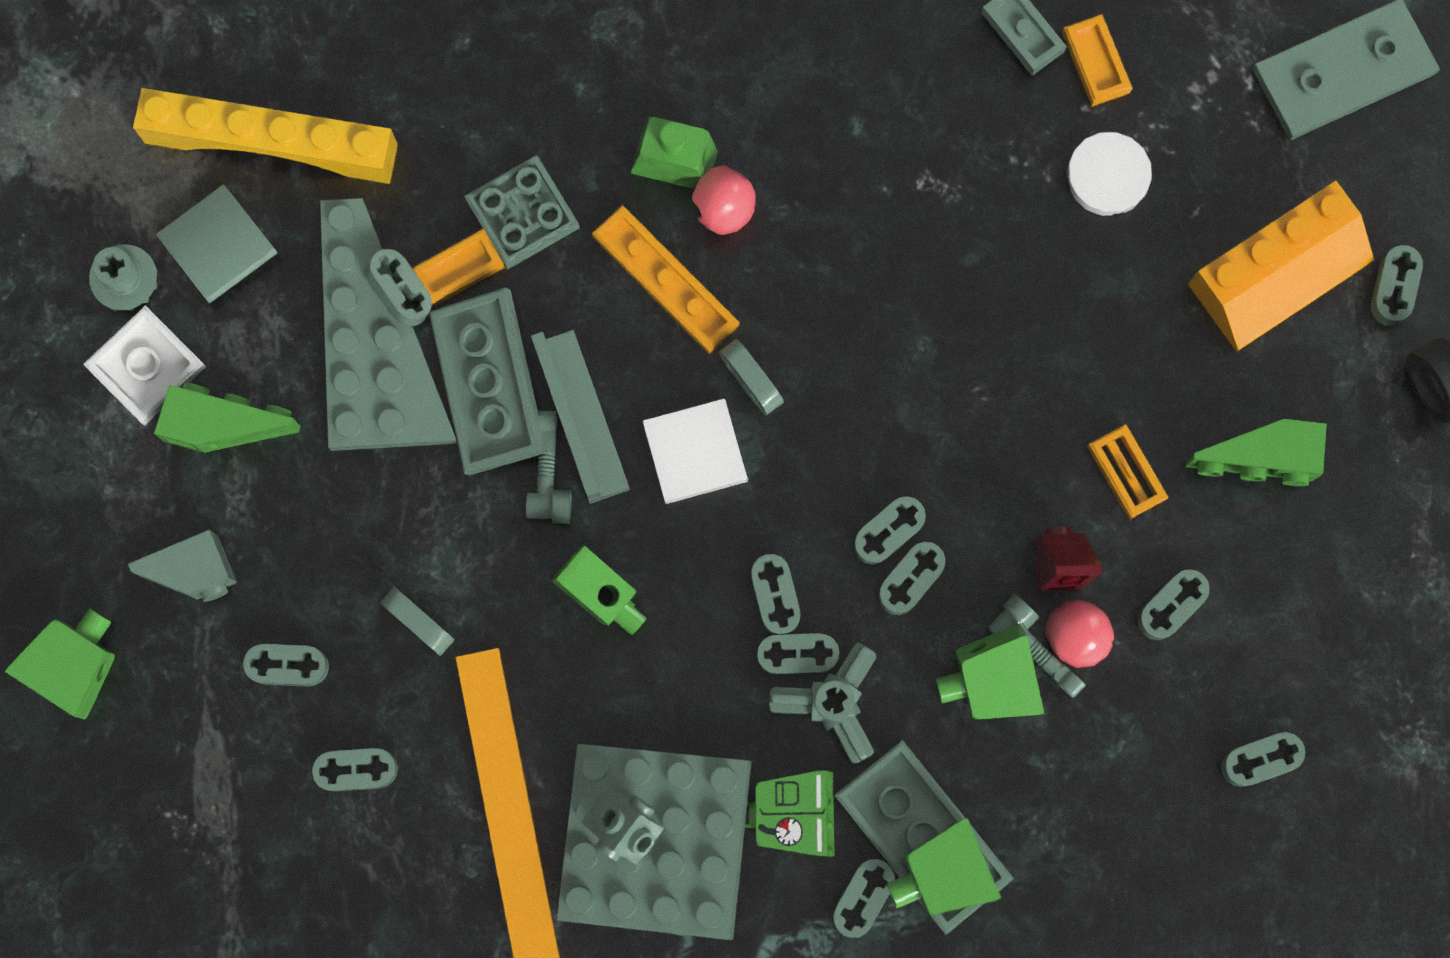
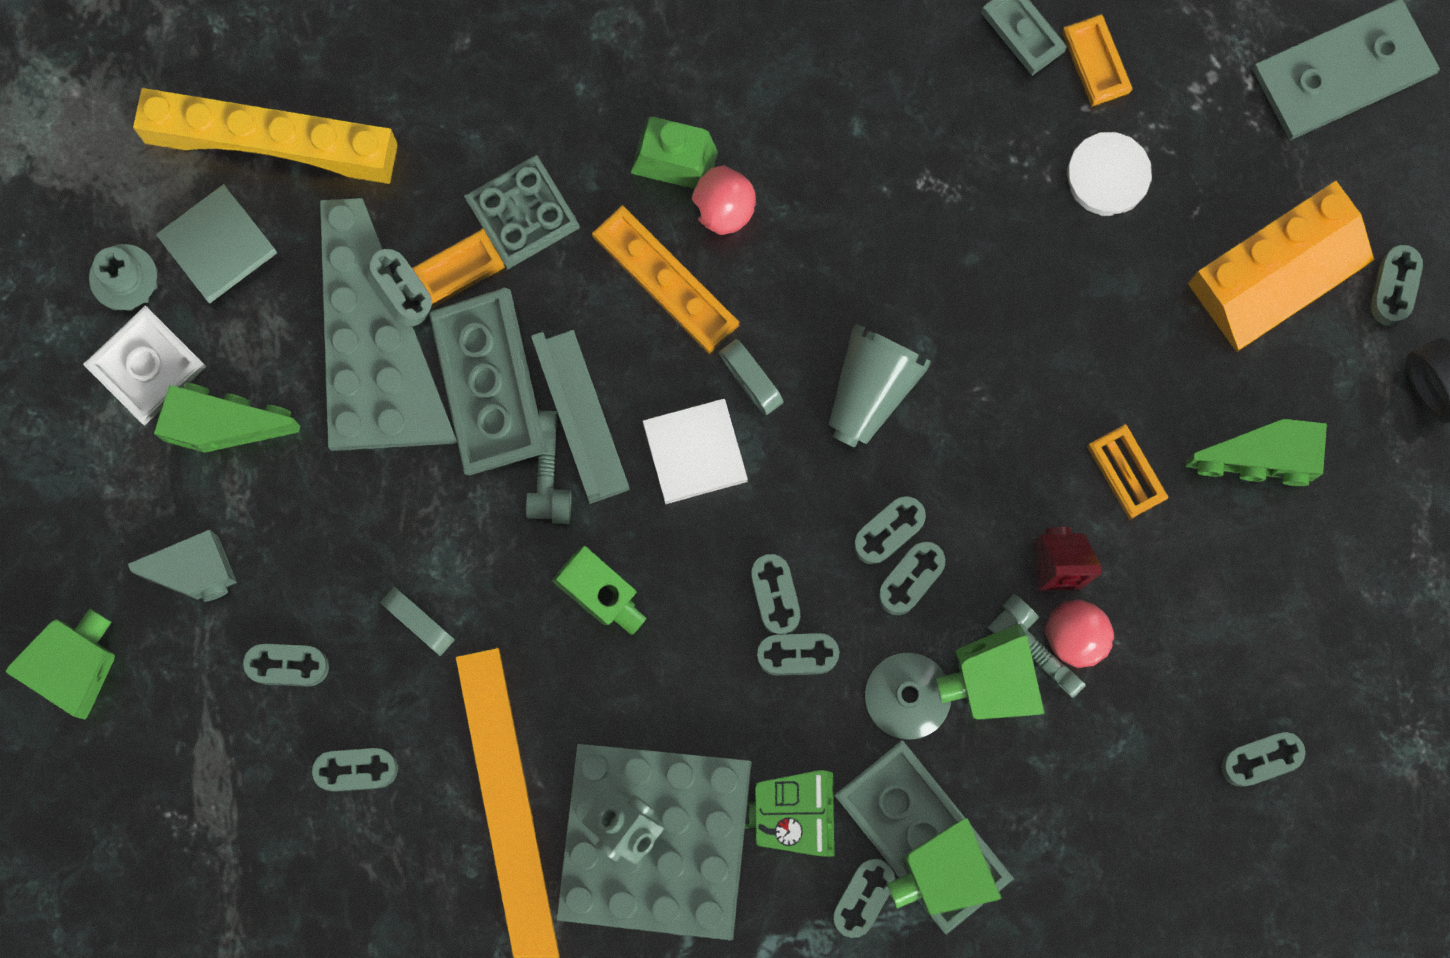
(811, 701): sand green bush -> none
(872, 385): none -> sand green cone
(885, 700): none -> sand green dish
(1165, 597): sand green beam -> none

